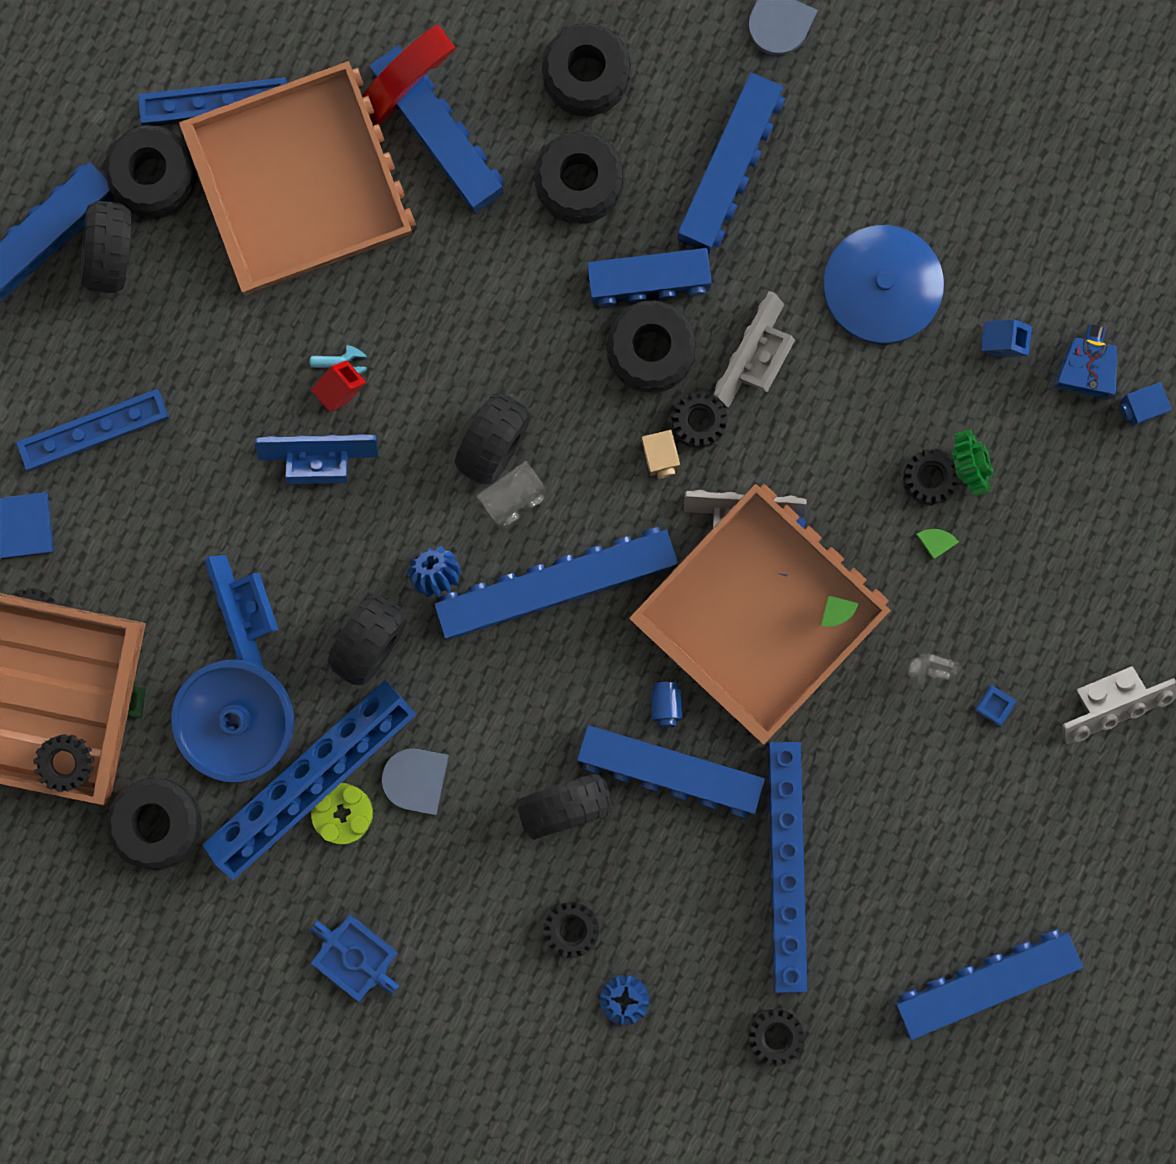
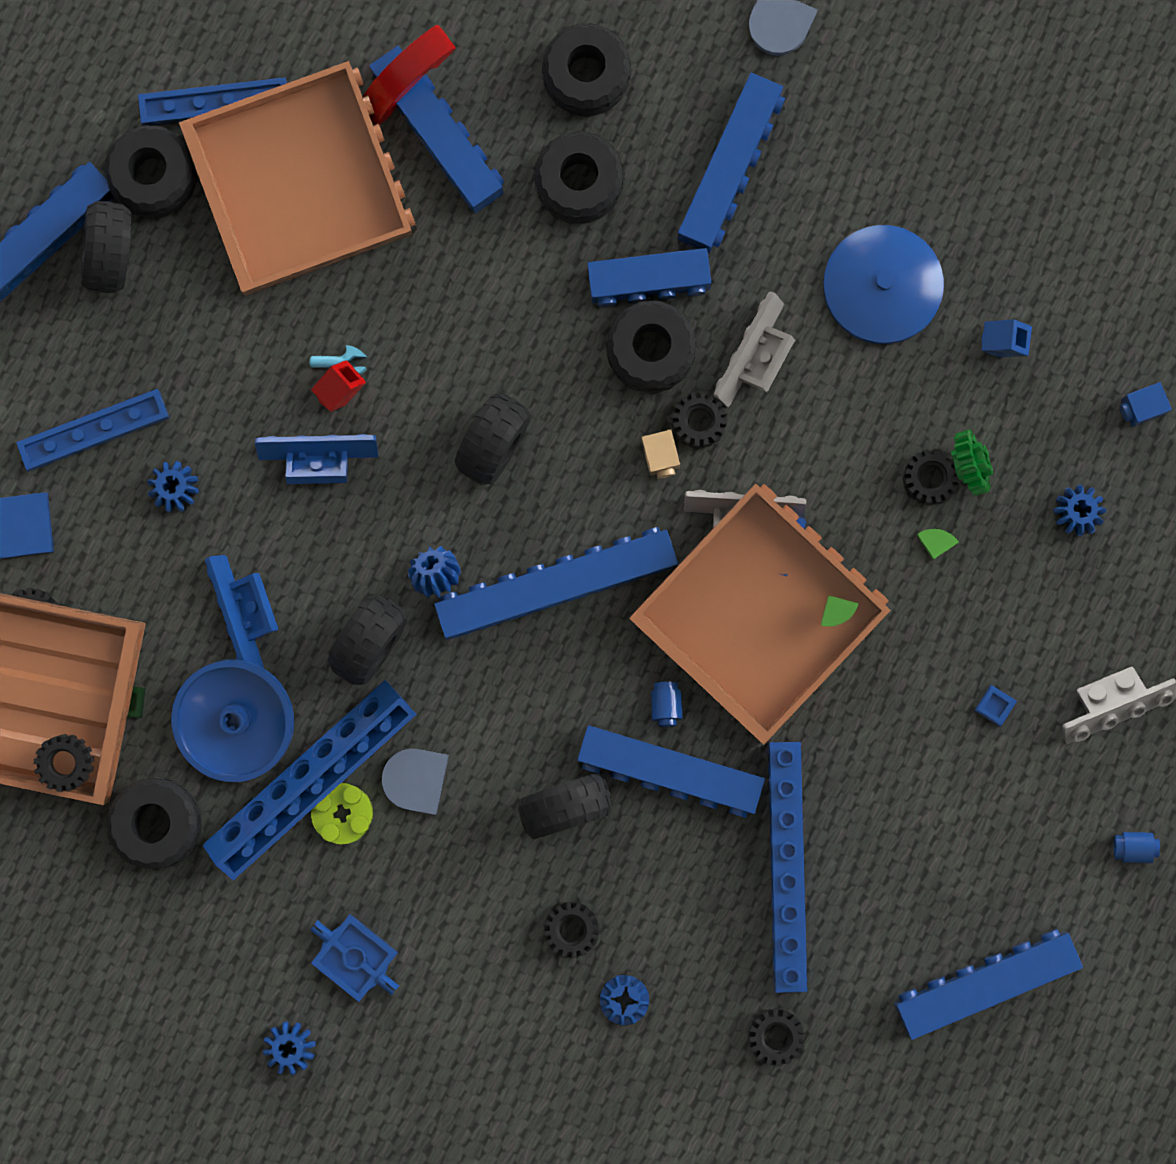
(165, 496): none -> blue gear
(295, 1057): none -> blue gear
(512, 493): clear bracket -> none
(937, 668): clear bracket -> none
(1073, 519): none -> blue gear
(1089, 365): blue torso -> none
(1136, 847): none -> blue brick

